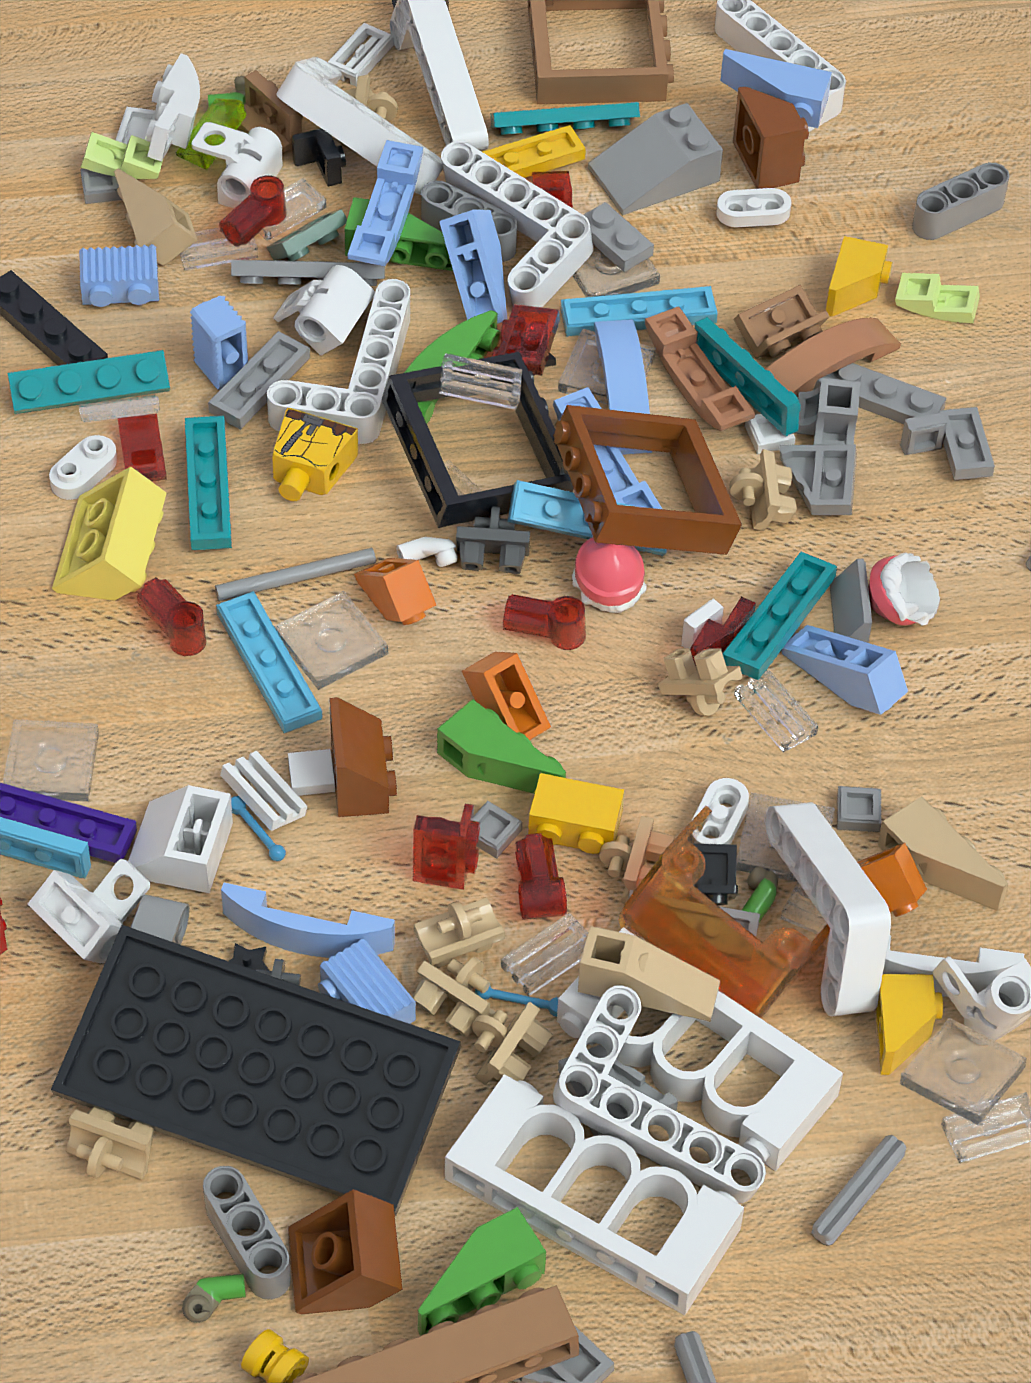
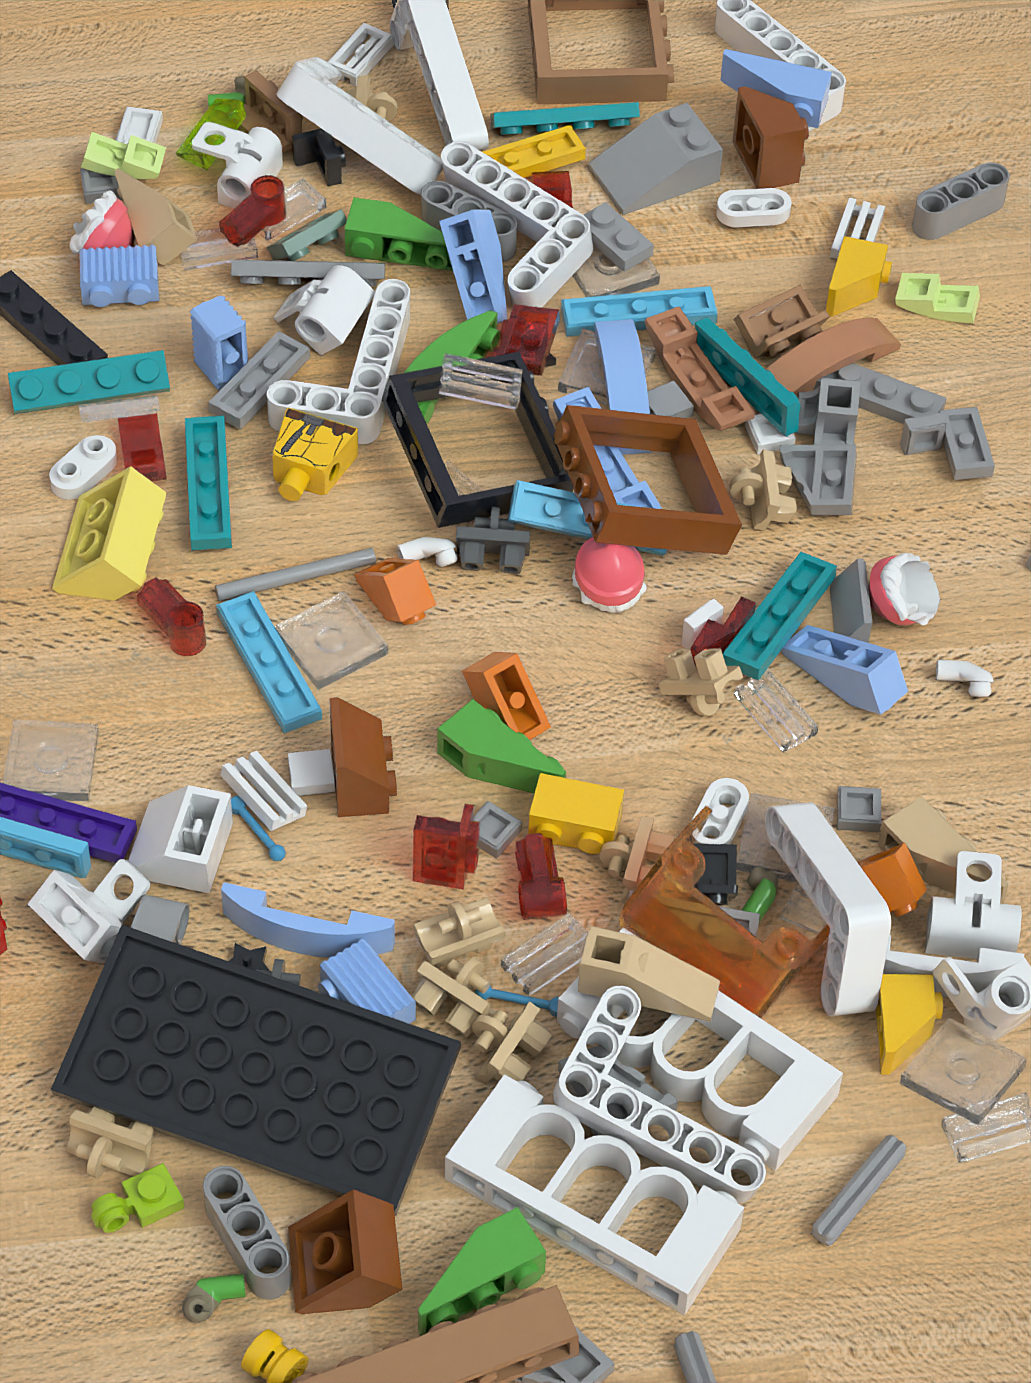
(103, 225): none -> hair
(148, 1196): none -> lime plate
(176, 108): white slope -> none
(388, 204): light blue slope -> none
(558, 619): clear red piece -> none
(669, 401): none -> light grey tile
(862, 212): none -> white tile
(965, 671): none -> white arm
(974, 915): none -> white piece

